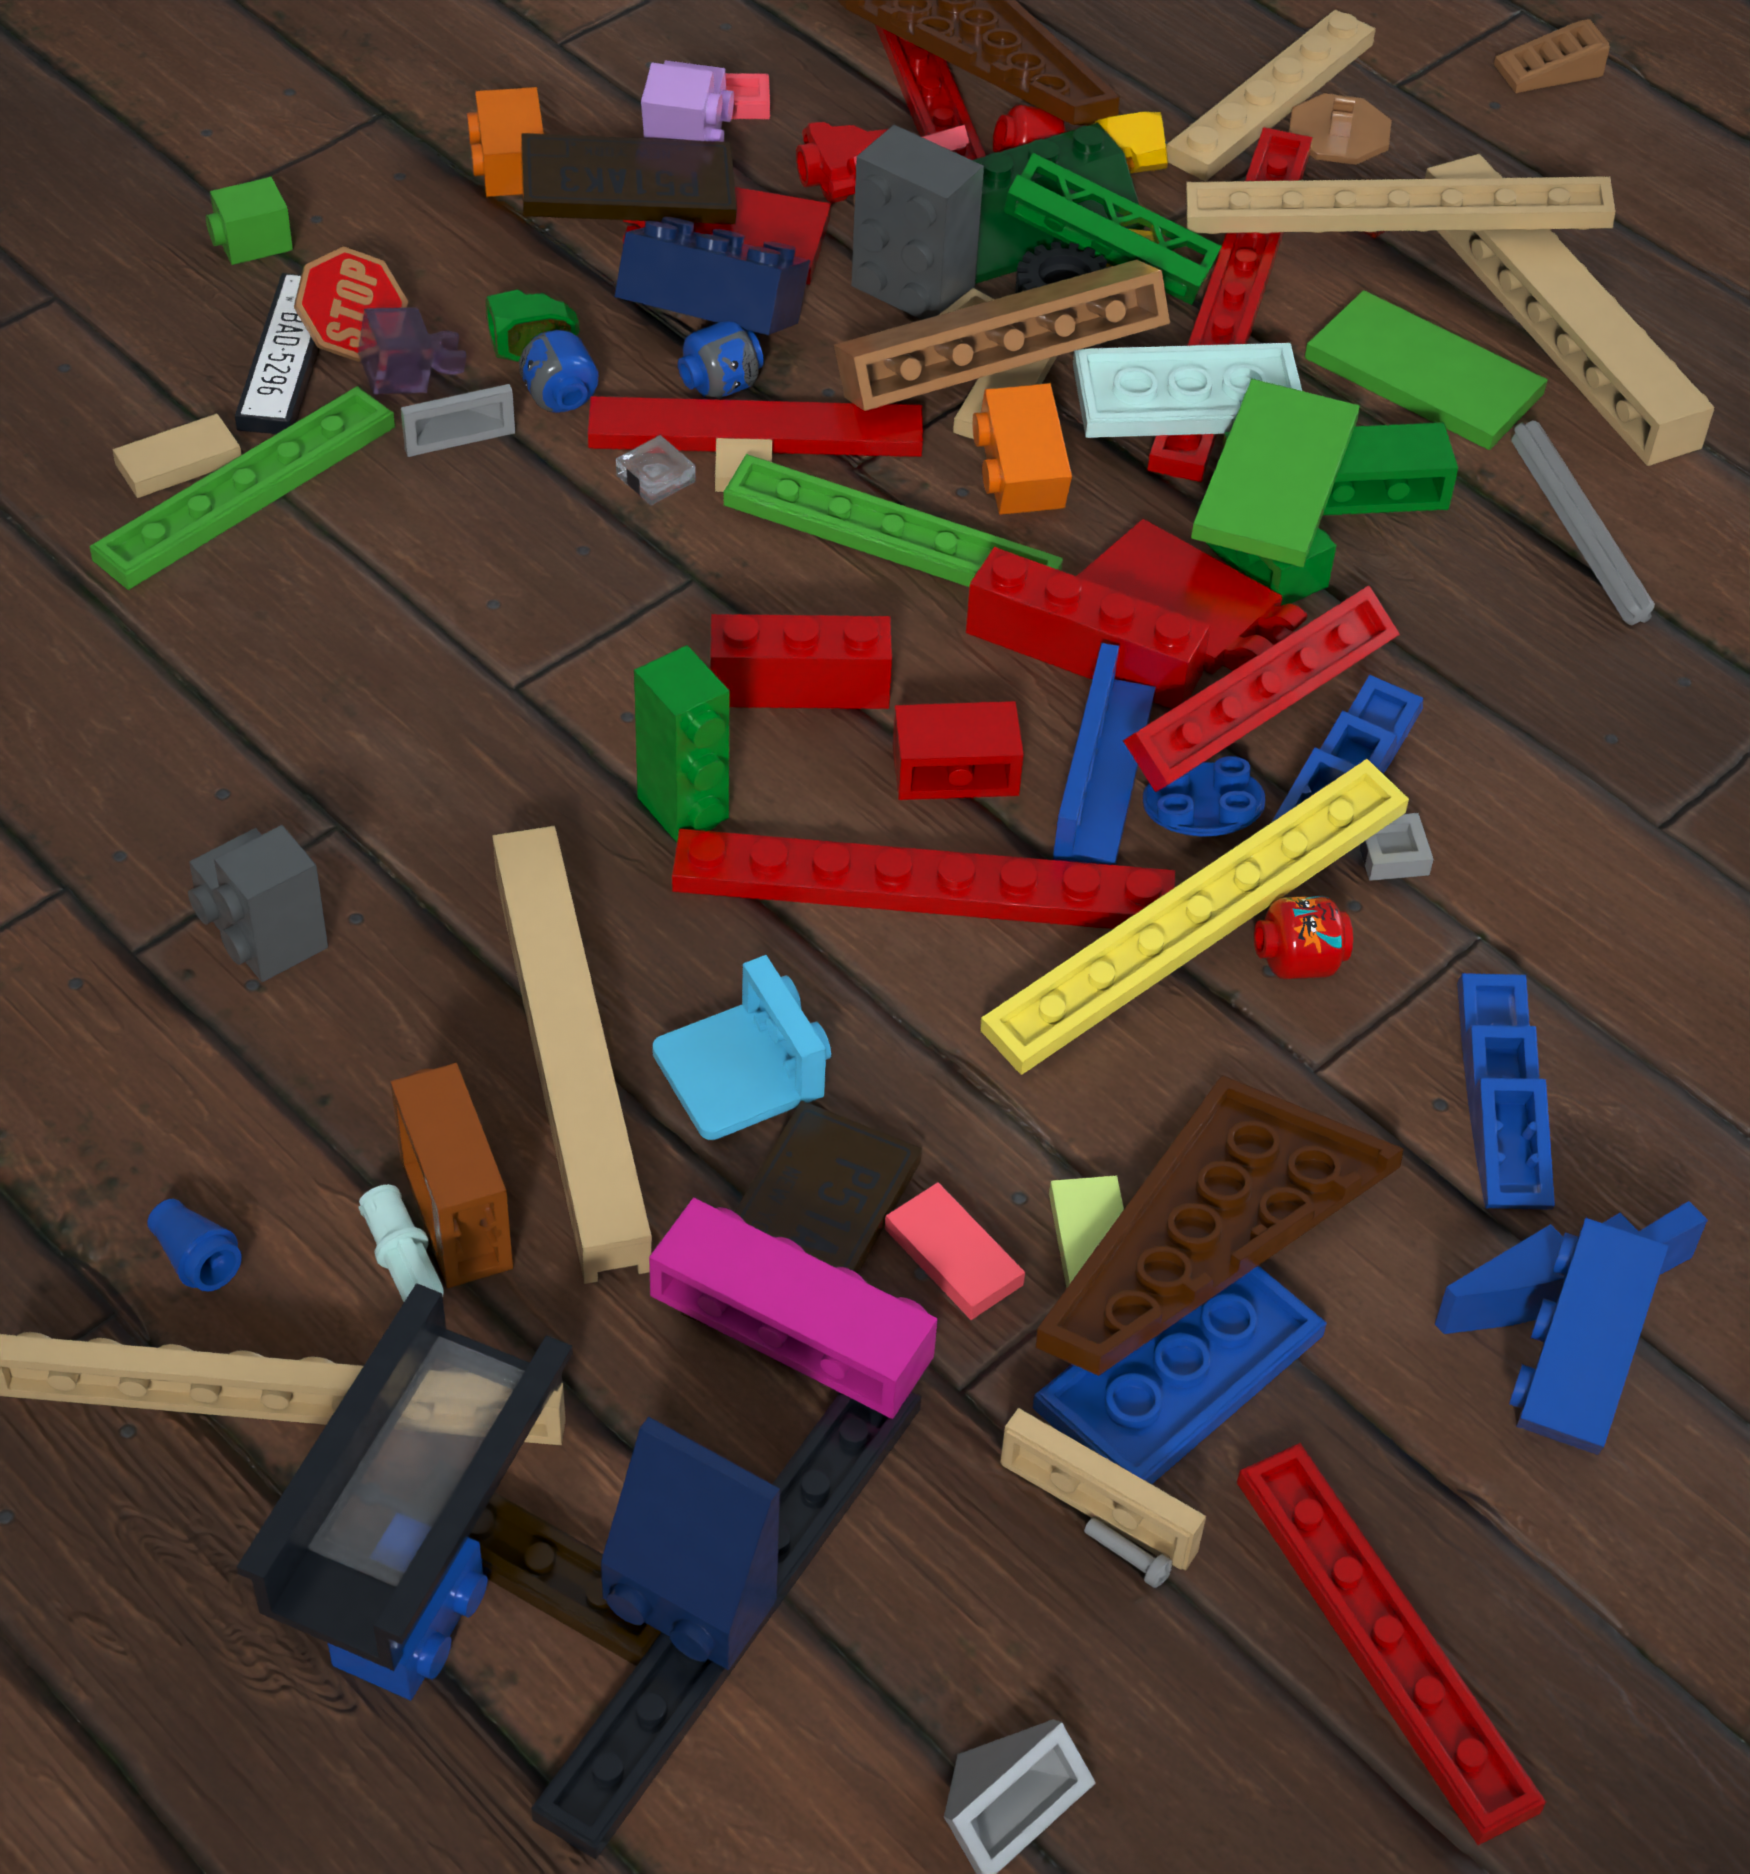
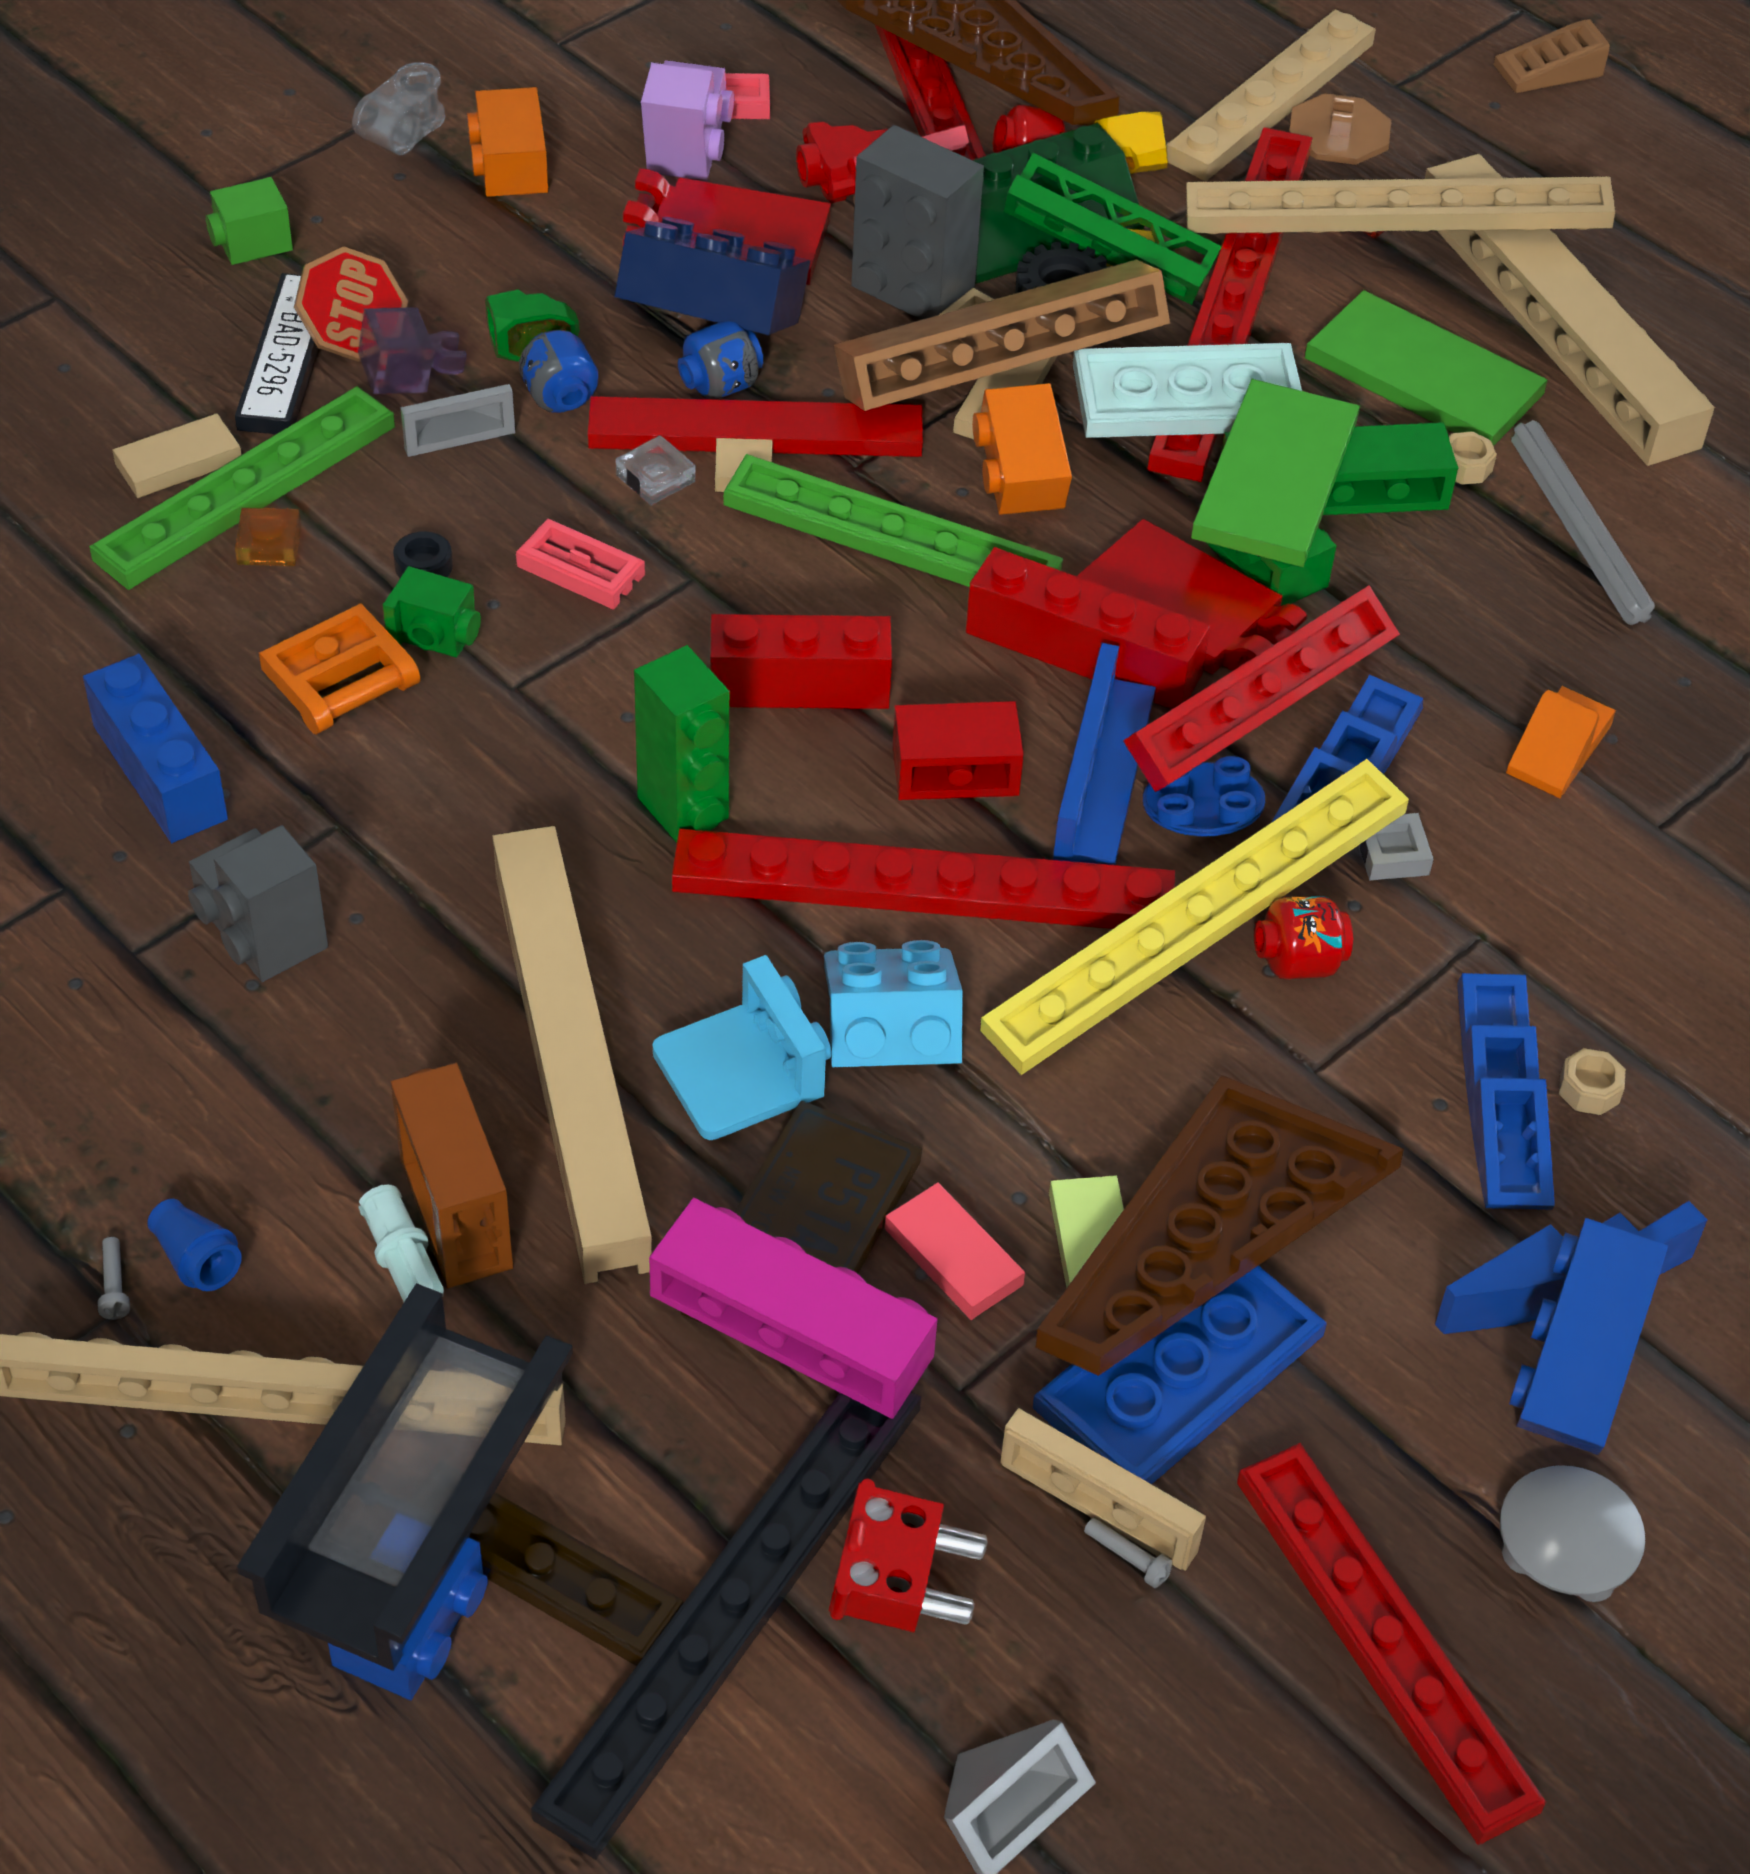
(113, 1303): none -> light grey piece
(155, 748): none -> blue brick
(268, 536): none -> clear orange plate
(331, 654): none -> orange plate
(401, 109): none -> clear piece
(425, 552): none -> black tile
(432, 612): none -> green brick
(575, 568): none -> coral tile
(627, 178): dark brown tile -> none
(692, 1546): dark blue slope -> none
(890, 1561): none -> red piece
(894, 1005): none -> medium azure bracket
(1473, 456): none -> tan tile
(1559, 740): none -> orange slope
(1571, 1531): none -> light grey dish
(1592, 1081): none -> tan tile

